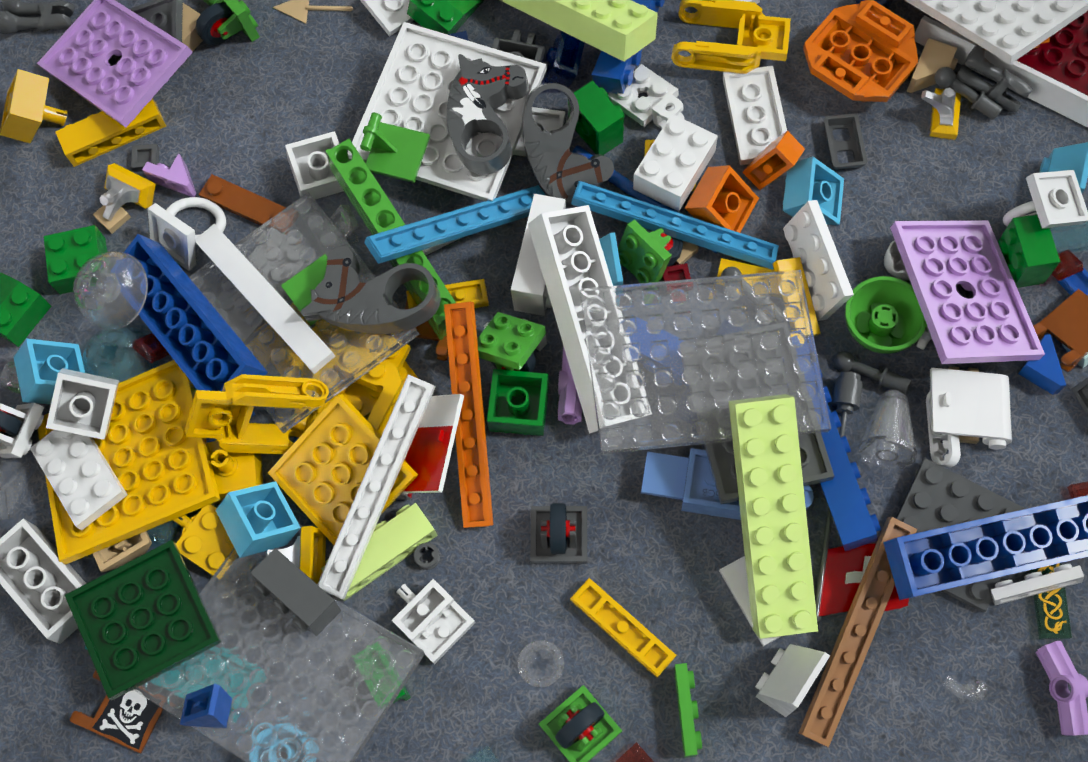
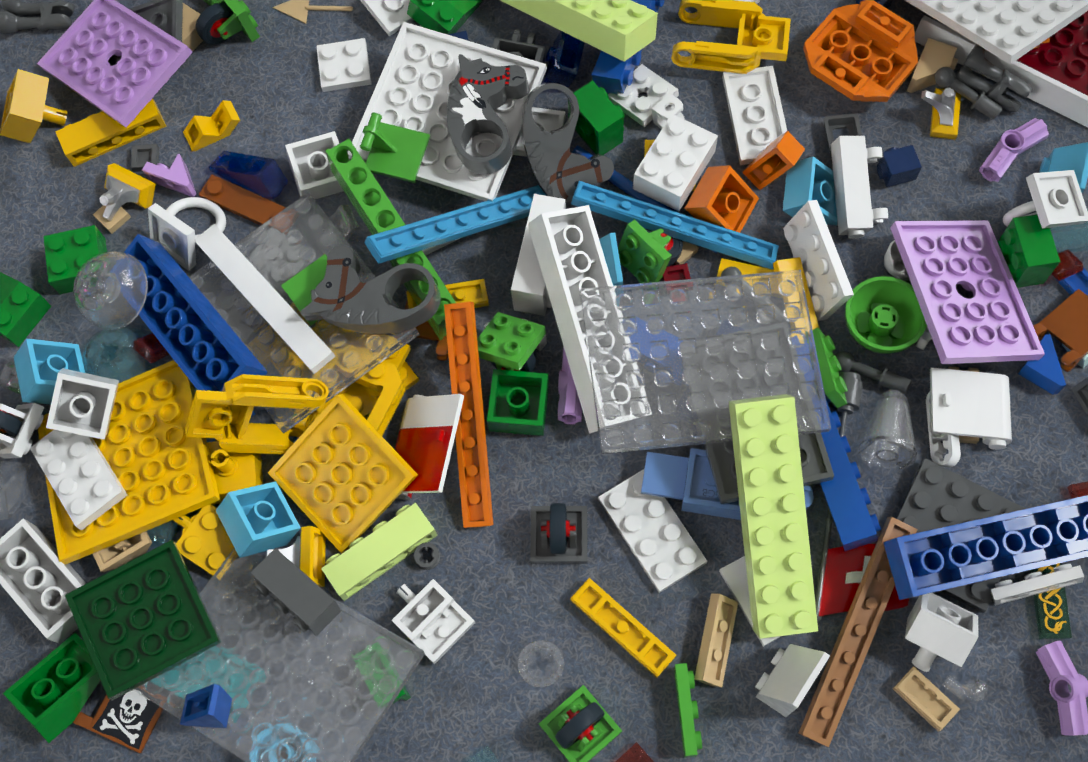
(55, 688): none -> green slope
(207, 130): none -> yellow slope
(250, 172): none -> clear blue slope
(343, 65): none -> white plate
(376, 486): white tile -> none
(652, 532): none -> white plate
(716, 640): none -> tan plate
(829, 366): none -> bright green plate
(852, 186): none -> white brick
(898, 165): none -> dark blue brick
(926, 699): none -> tan plate
(940, 630): none -> white brick
(1021, 140): none -> lavender piece

